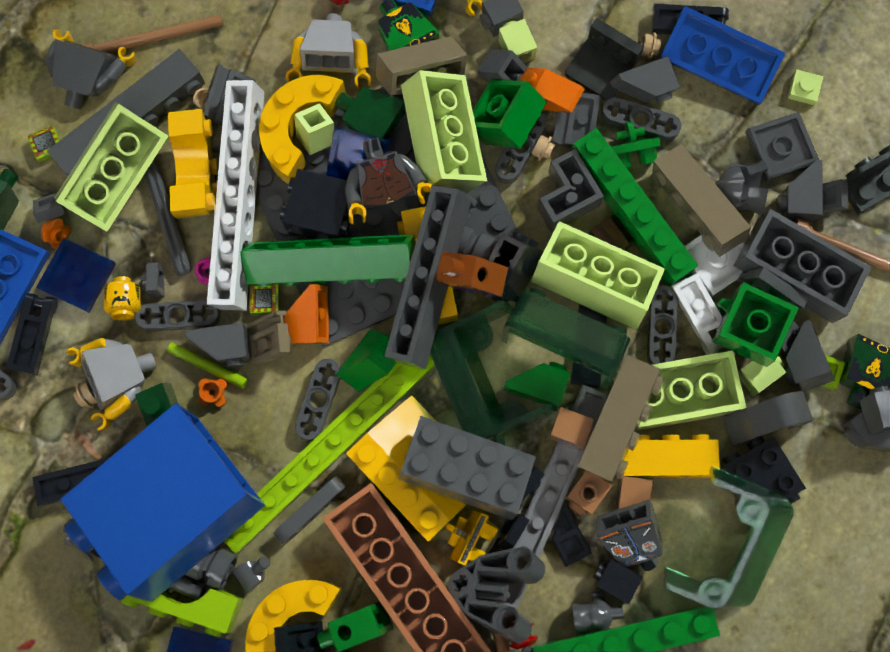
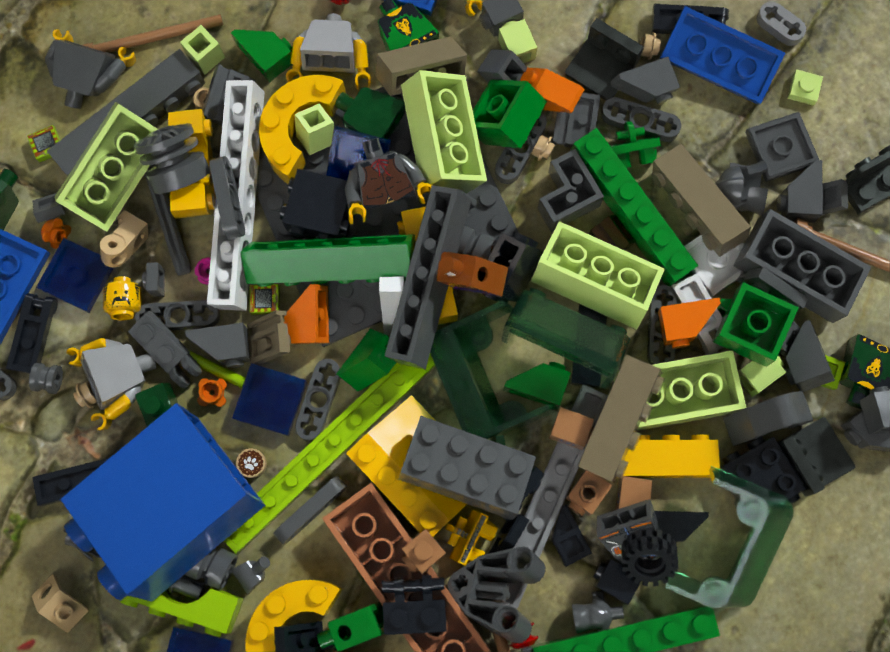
(45, 378): none -> dark grey wheel
(58, 605): none -> tan bracket
(124, 241): none -> tan leg
(165, 348): none -> dark grey hinge
(174, 163): none -> dark grey wheel
(202, 49): none -> yellowish green brick
(227, 198): none -> dark grey beam
(251, 463): none -> tile
(265, 51): none -> green slope
(269, 399): none -> clear blue plate
(390, 293): none -> white piece
(414, 616): none -> black plate
(422, 552): none -> medium nougat brick
(649, 569): none -> black tyre
(680, 524): none -> black tile
(684, 321): none -> orange slope
(781, 23): none -> light grey beam
(817, 455): none -> pearl dark grey bracket

